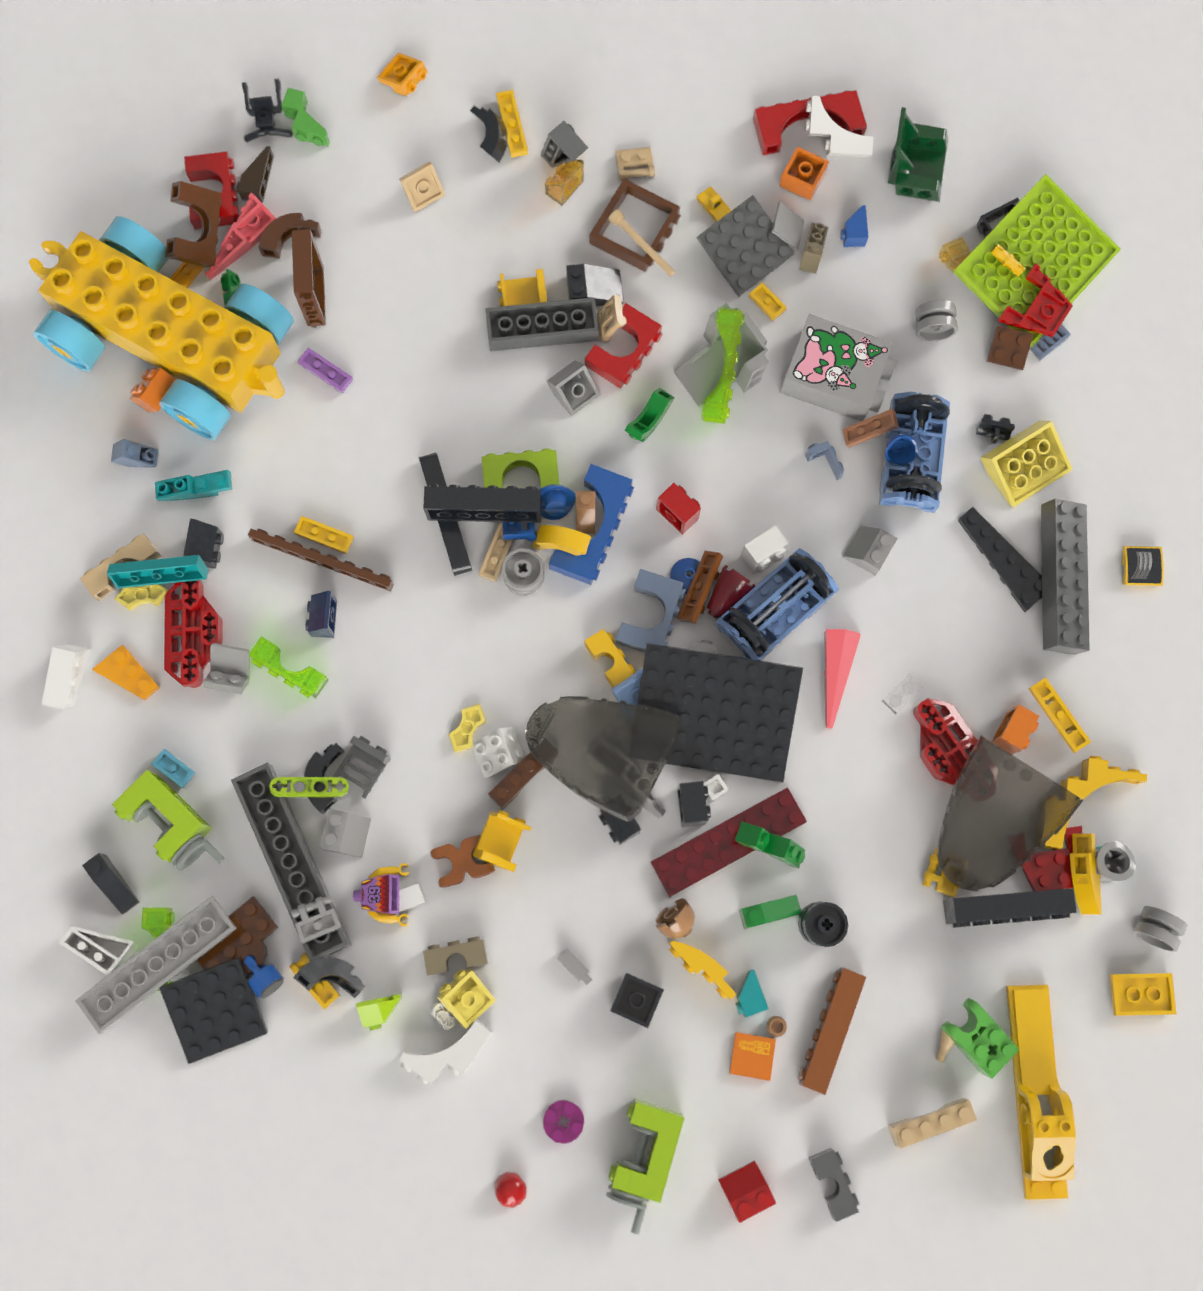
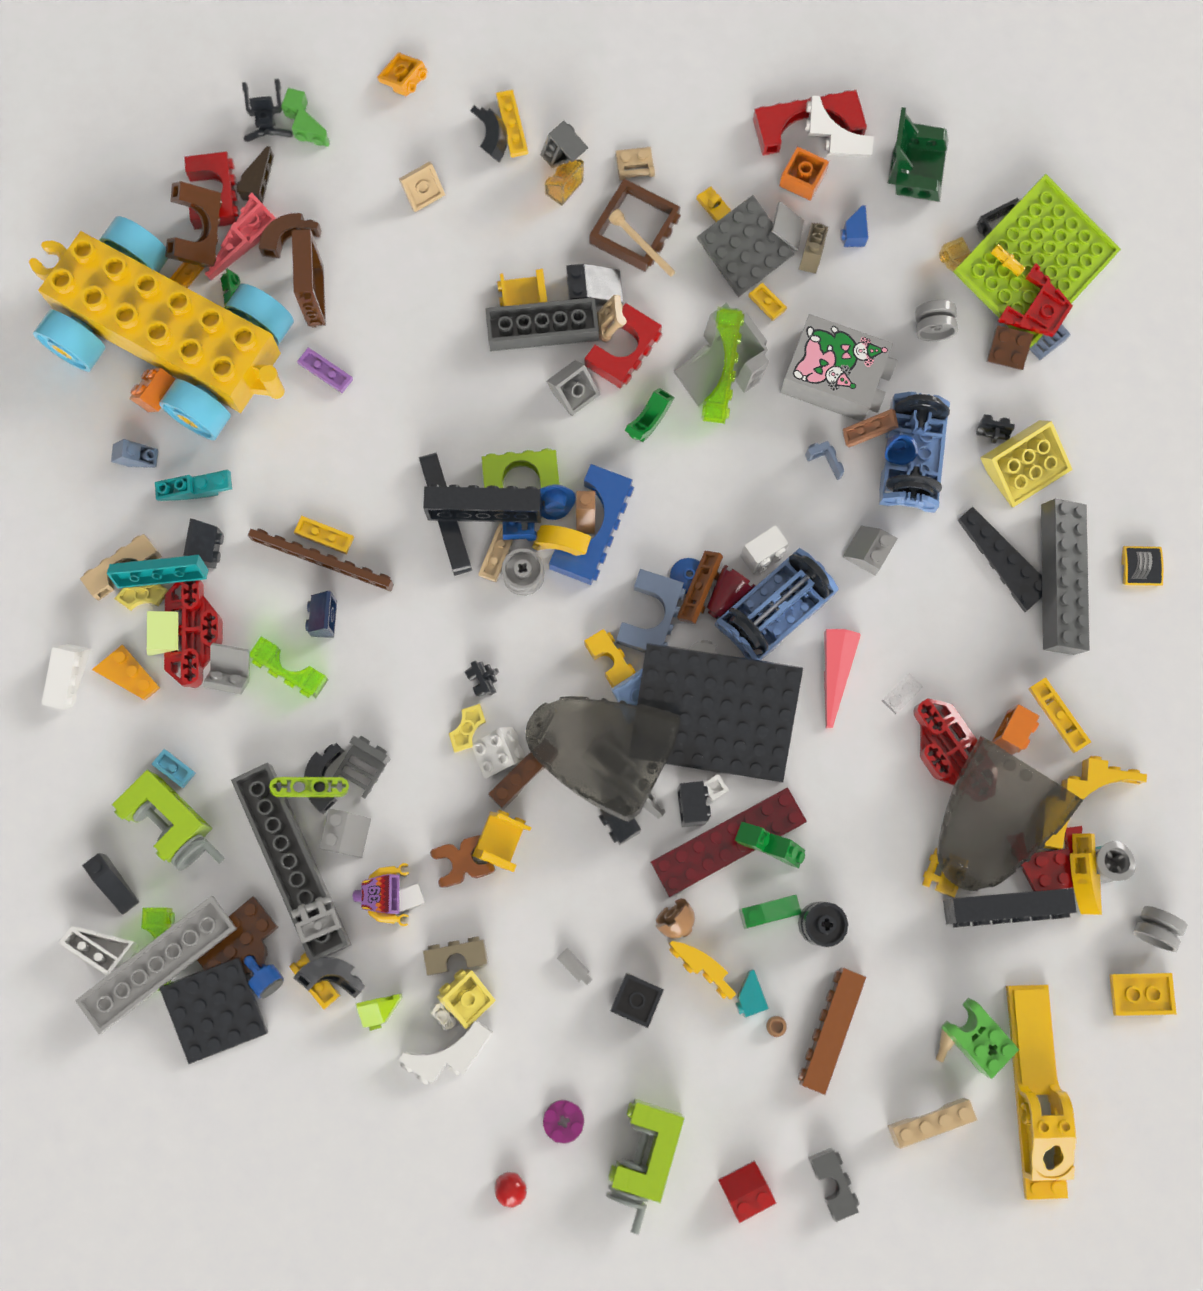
(162, 632): none -> yellowish green slope
(485, 676): none -> black hips
(678, 508): red brick -> none
(752, 1056): orange tile -> none

